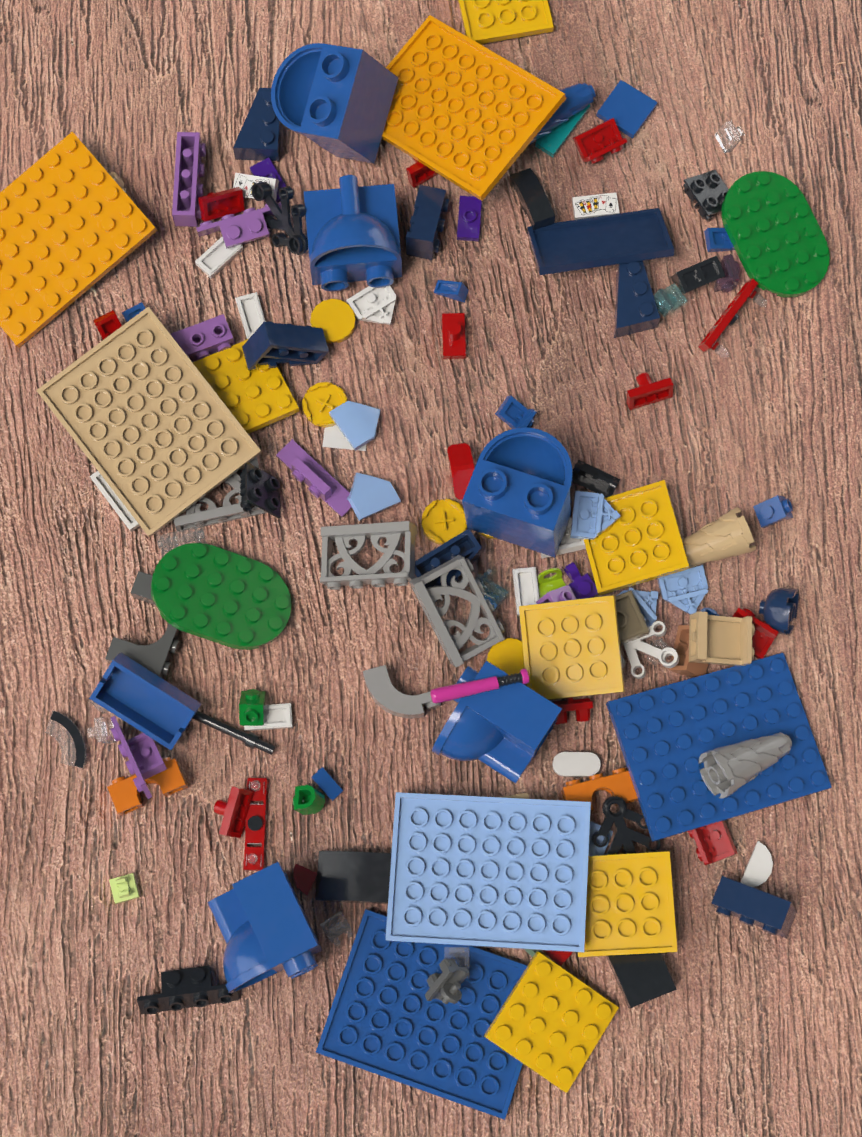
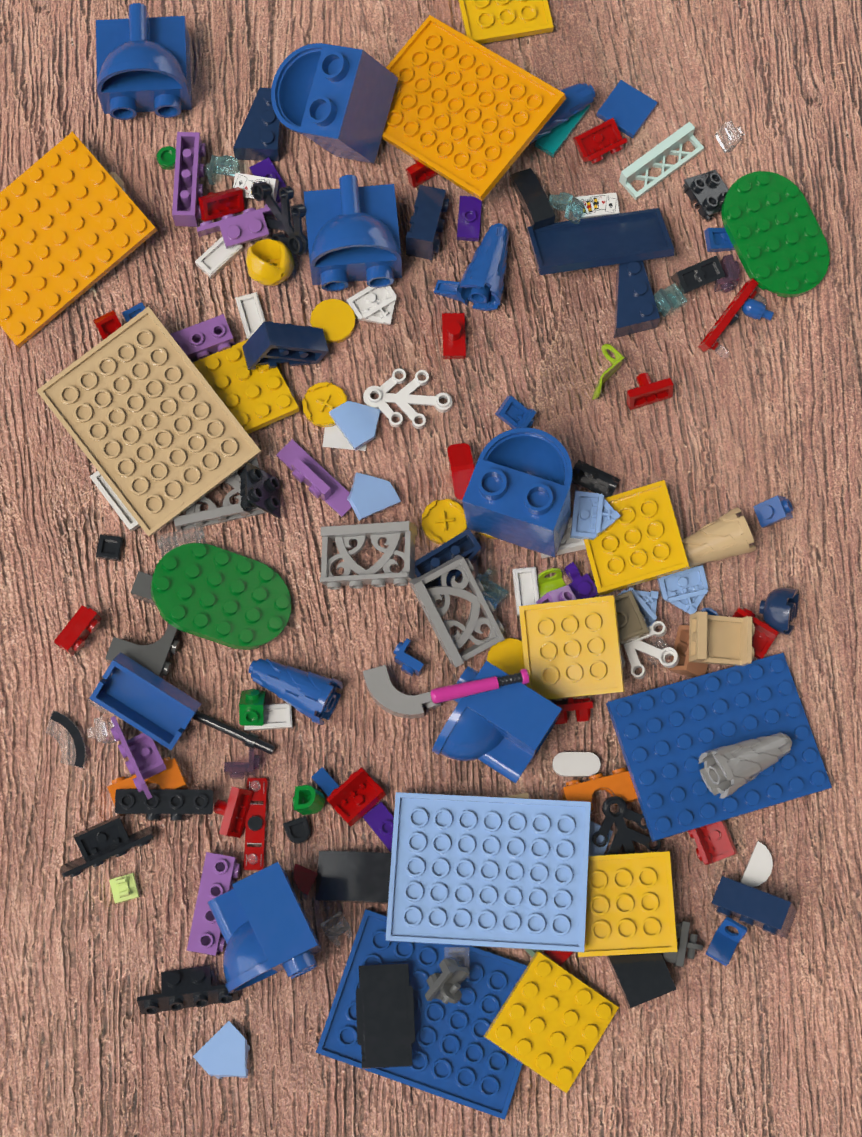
(77, 630): none -> red bracket
(103, 842): none -> black bracket
(109, 548): none -> black tile
(143, 65): none -> blue piece
(164, 803): none -> black bracket
(166, 158): none -> green tile
(215, 880): none -> medium lavender brick
(223, 165): none -> clear light blue bracket
(225, 1053): none -> light blue slope
(239, 769): none -> clear purple bracket
(269, 262): none -> yellow piece
(298, 830): none -> black tile
(305, 691): none -> blue cone
(355, 796): none -> red bracket
(381, 823): none -> dark purple plate
(385, 1016): none -> black piece
(403, 398): none -> white plant
(409, 664): none -> blue bracket
(485, 274): none -> blue cone
(568, 203): none -> clear light blue bracket
(611, 370): none -> lime piece
(659, 153): none -> light aqua fence
(678, 957): none -> dark grey hips
(724, 942): none -> blue bracket
(756, 310): none -> blue cylinder

